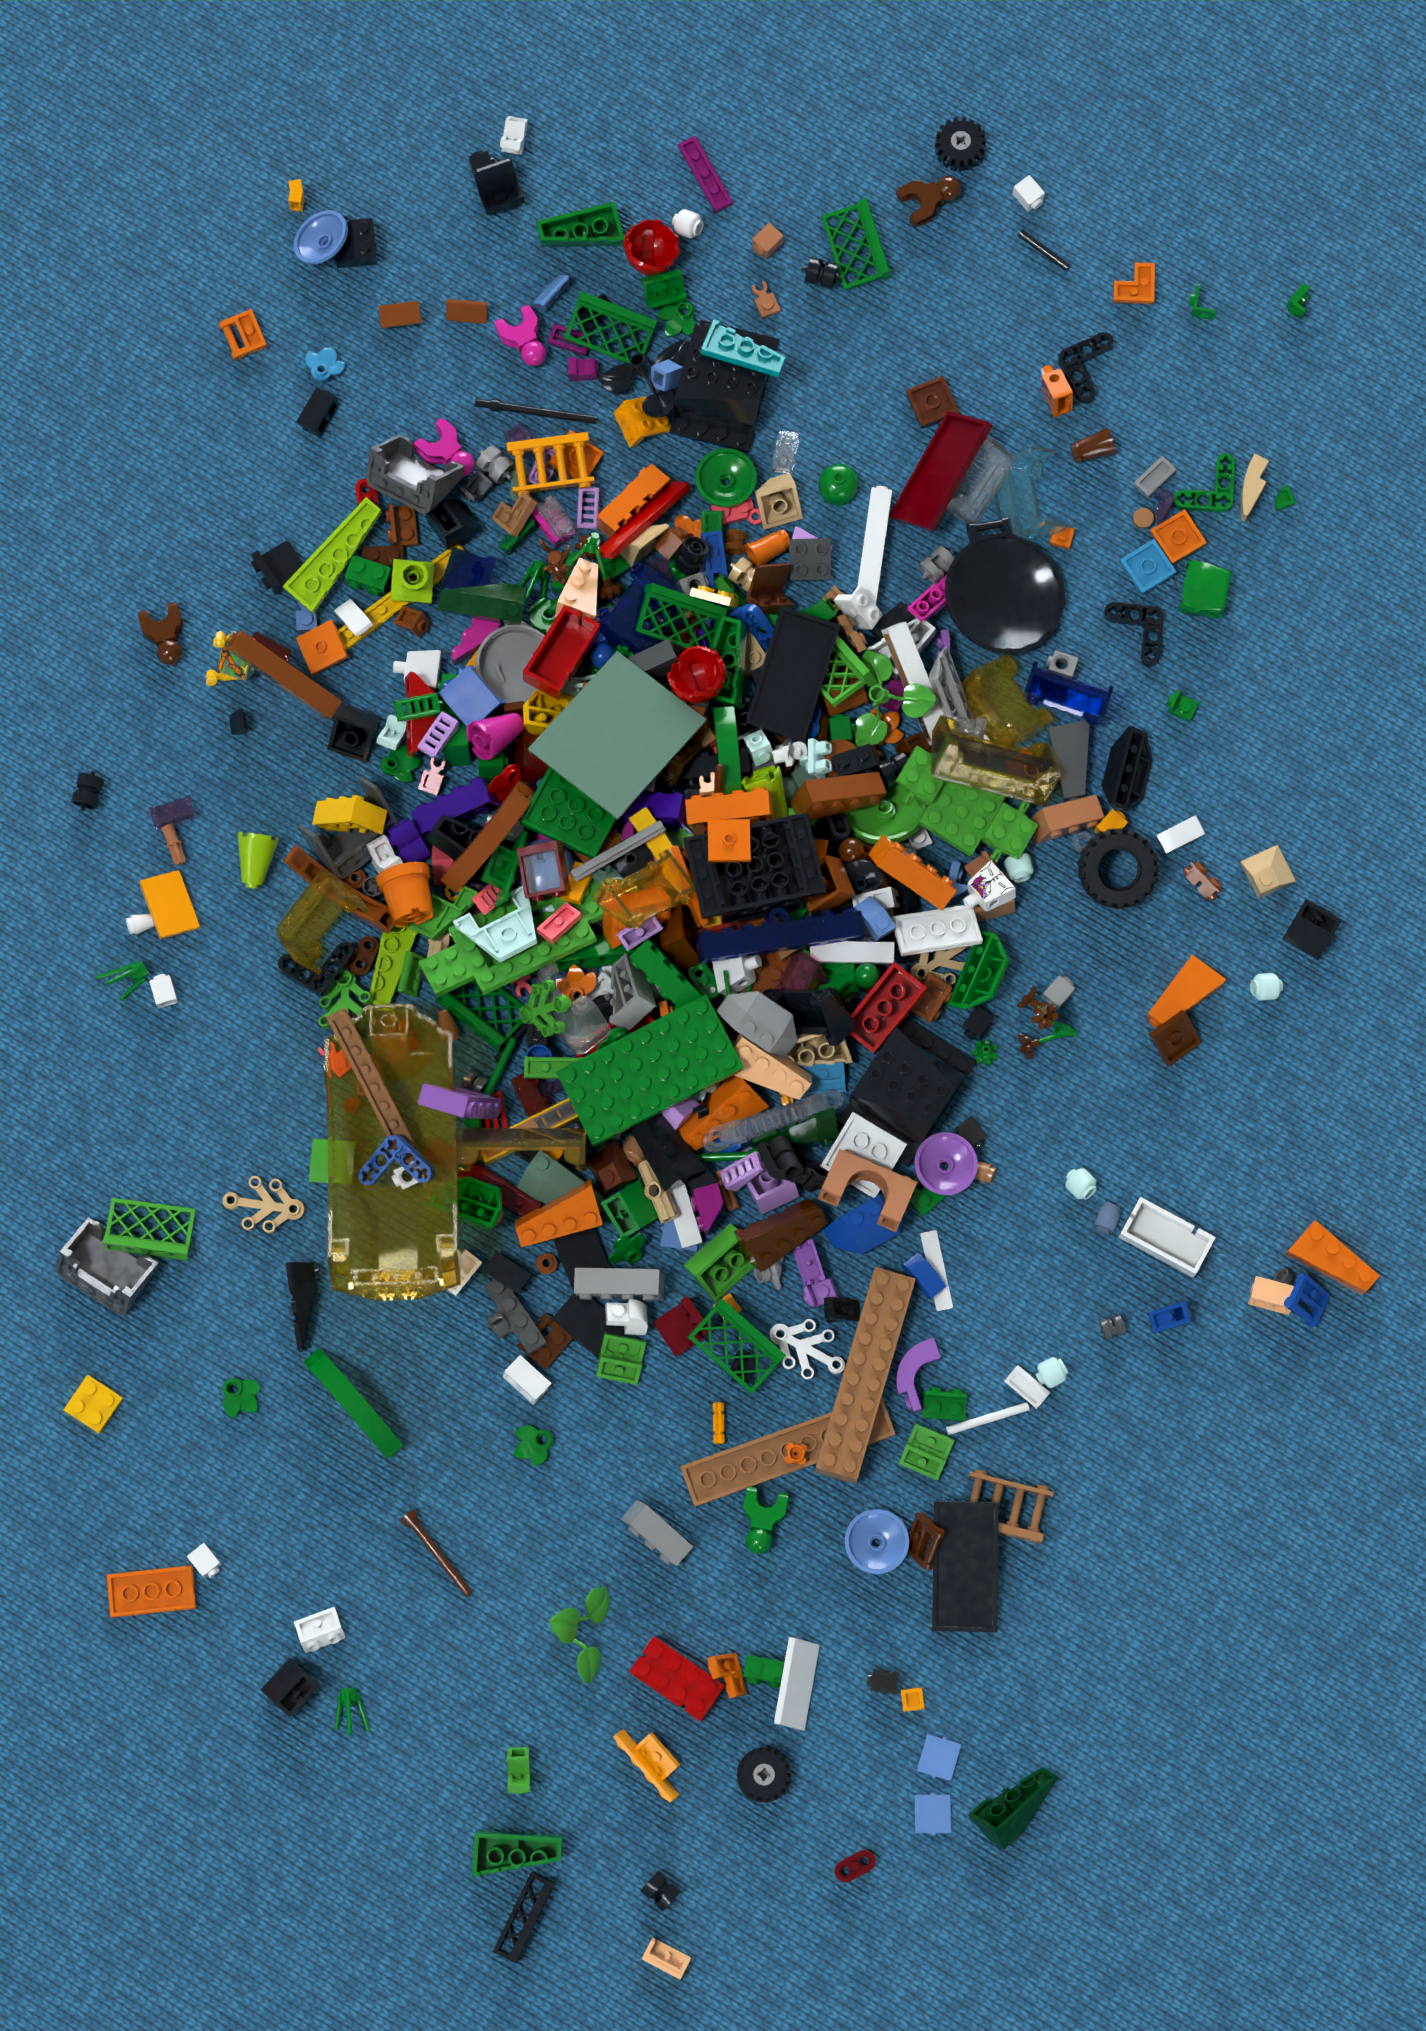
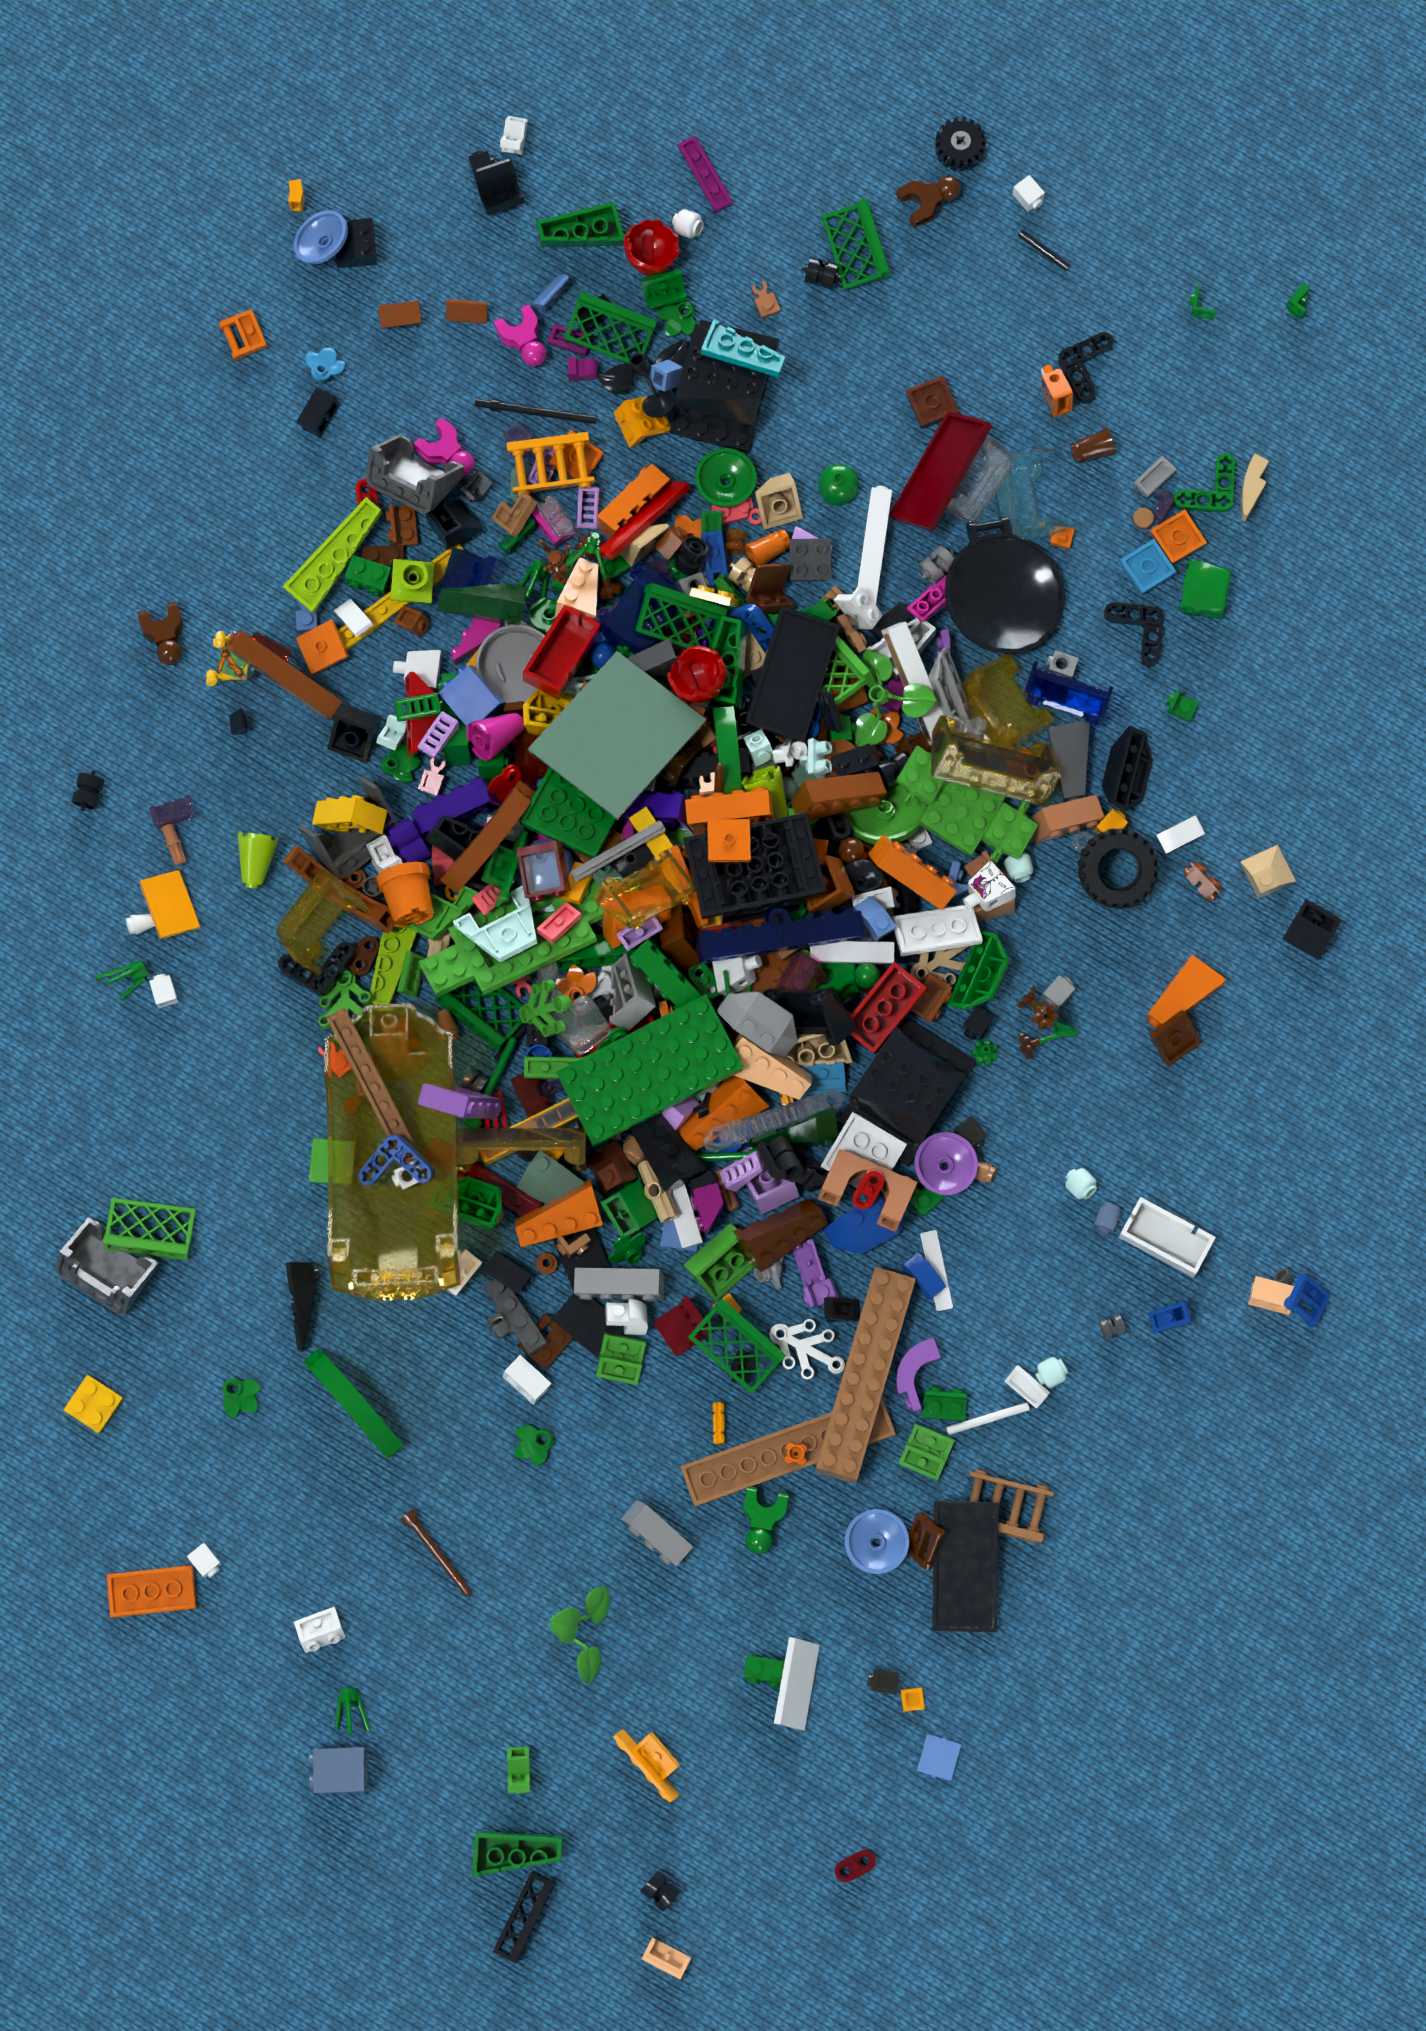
(267, 1205): tan plant -> none
(276, 566): black bracket -> none
(290, 1688): black slope -> none
(338, 1770): none -> sand blue slope
(493, 462): light grey wheel -> none
(578, 1246): none -> medium nougat bracket
(677, 1679): red piece -> none
(728, 1667): orange plate -> none
(767, 241): nougat brick -> none
(773, 1779): black wheel -> none
(785, 451): clear slope -> none
(829, 711): none -> black tile
(869, 1188): none -> red plate
(932, 1813): medium blue piece -> none
(1010, 1812): dark green wedge -> none
(1137, 291): orange plate -> none
(1266, 986): light aqua head -> none
(1284, 499): green tile -> none
(1331, 1258): orange wedge -> none

